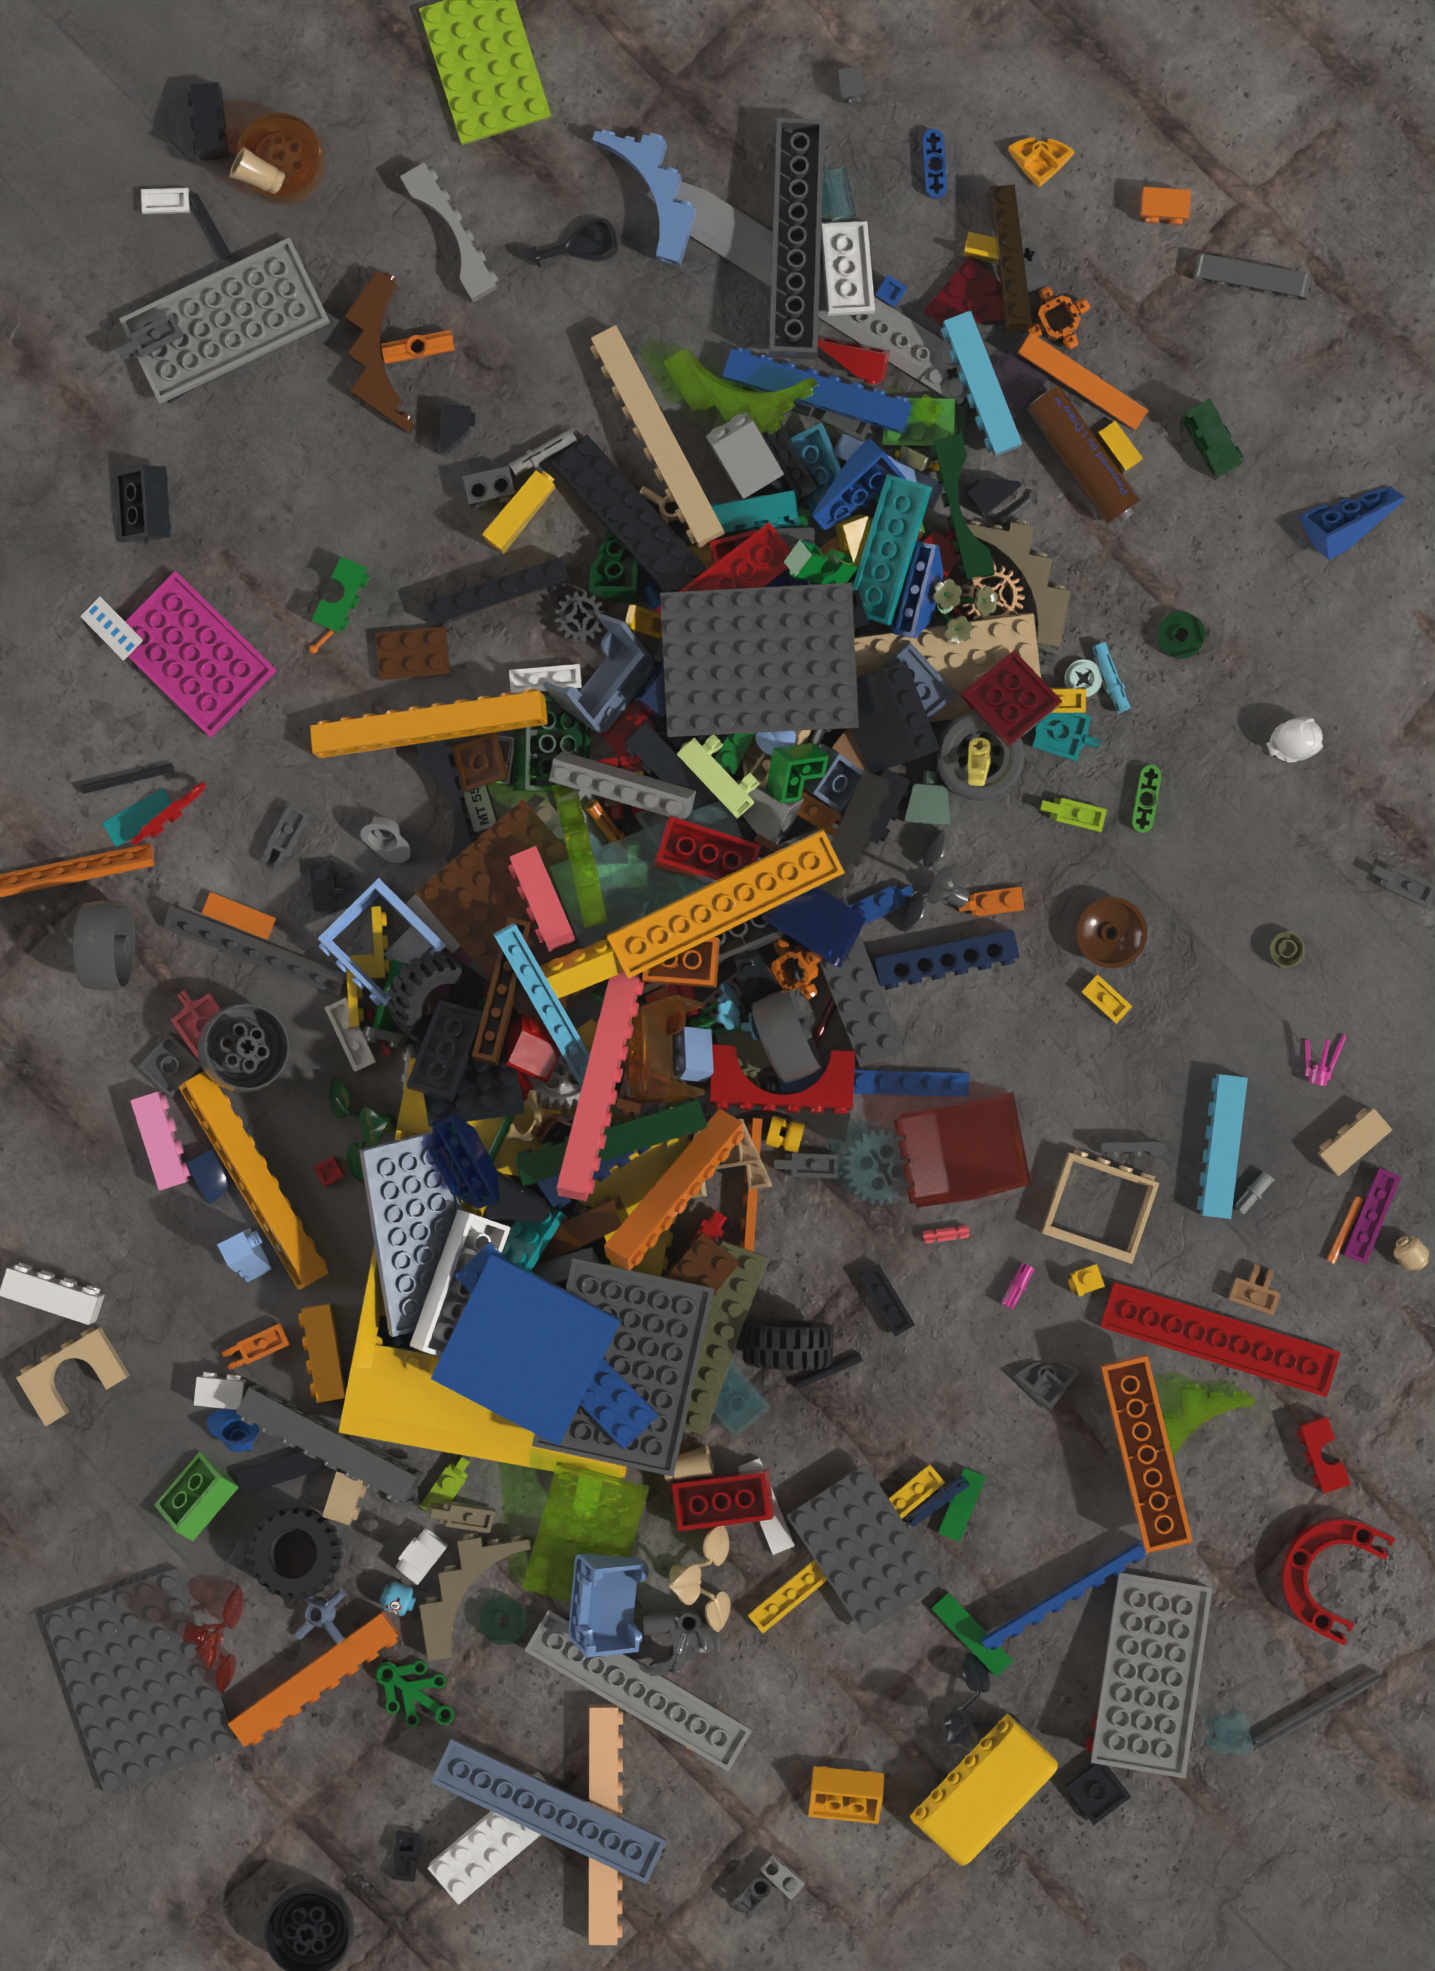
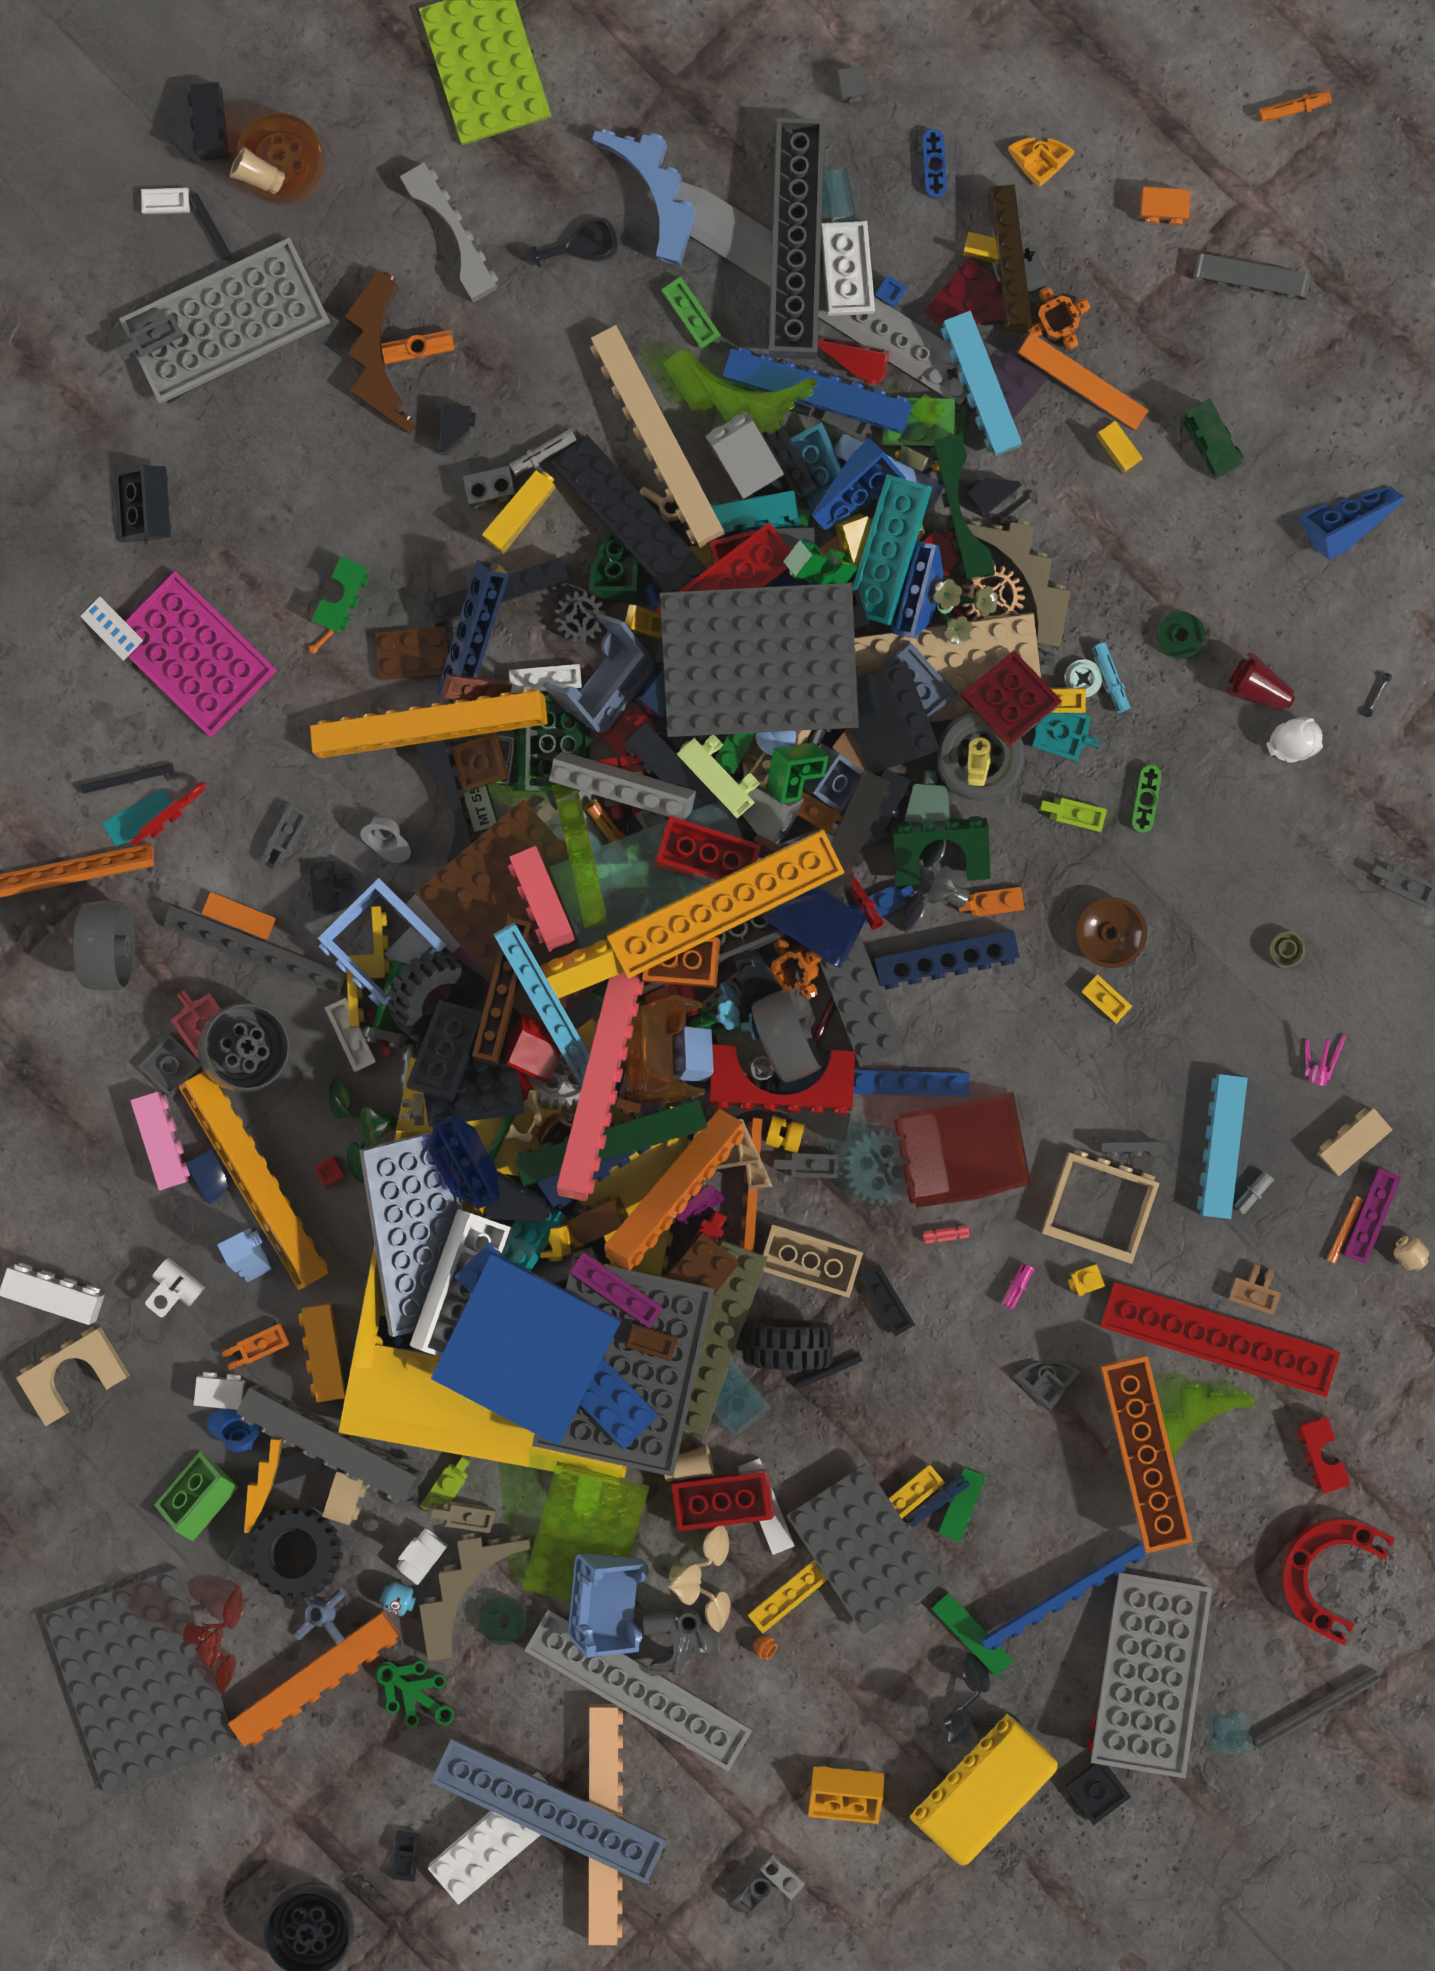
(174, 1285): none -> white piece
(258, 1492): none -> light orange slope
(417, 1109): none -> dark tan tile
(471, 687): none -> copper tile
(475, 621): none -> dark blue brick
(560, 1243): none -> yellow bracket
(616, 1289): none -> magenta plate
(651, 1341): none -> reddish brown tile
(691, 312): none -> bright green plate
(700, 1206): none -> magenta tile
(764, 1068): none -> light grey wheel
(764, 1647): none -> orange plate
(811, 1260): none -> tan brick
(873, 918): none -> red pin
(912, 838): none -> dark green arch
(1083, 455): reddish brown piece -> none
(1259, 684): none -> dark red cone
(1287, 108): none -> orange pin
(1368, 711): none -> black hinge

